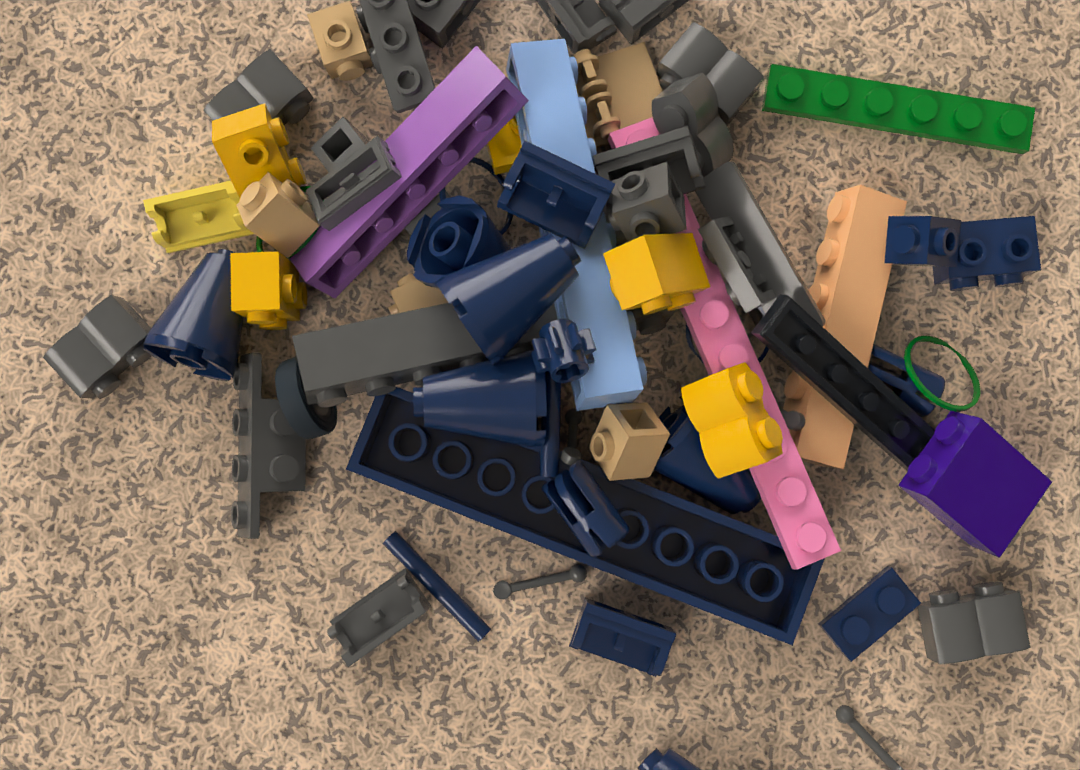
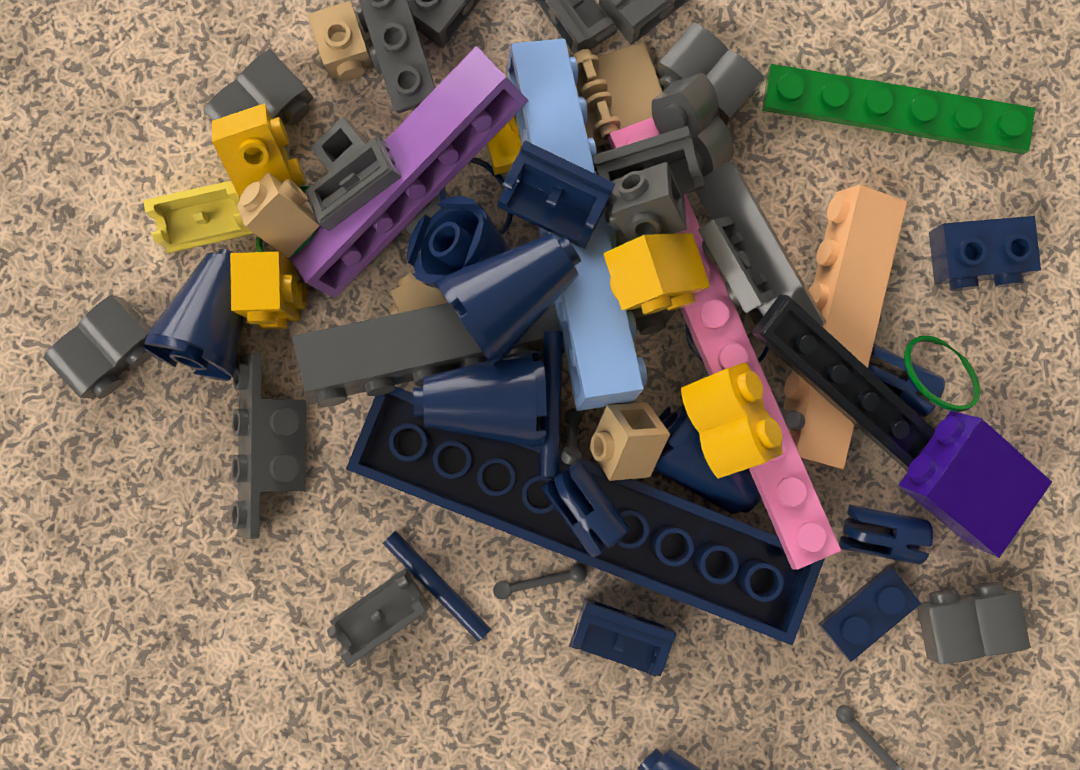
(305, 419): black wheel -> none
(563, 350): dark blue gear -> none
(886, 534): none -> dark blue arm
(922, 241): dark blue brick -> none

